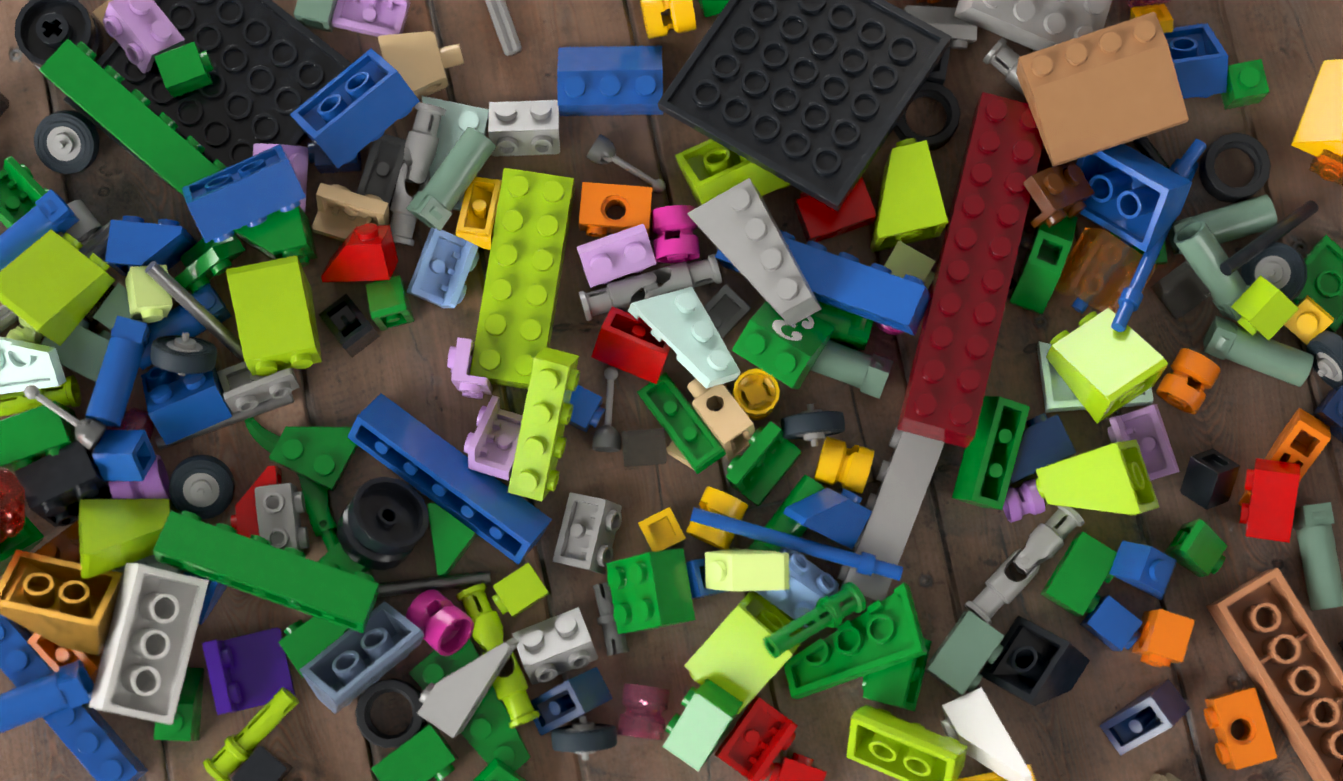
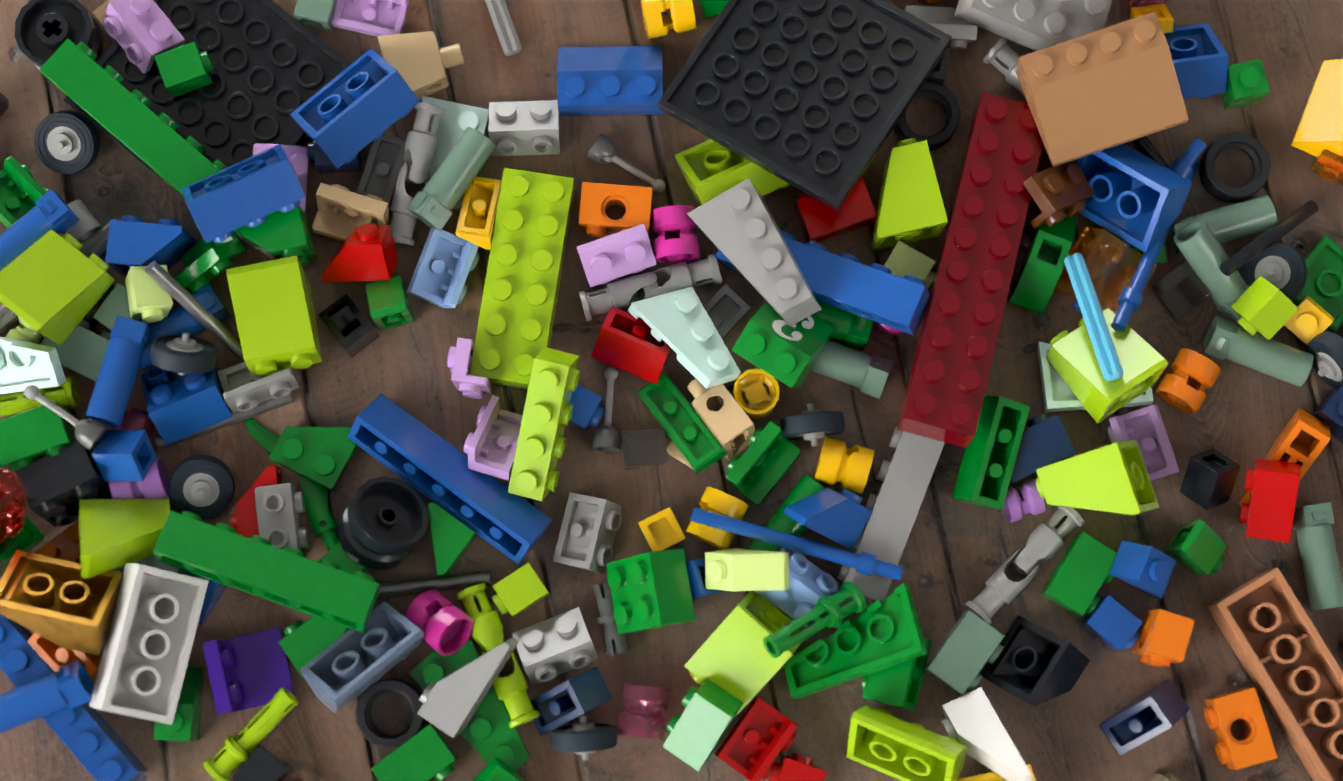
(1093, 317): none -> medium azure axle

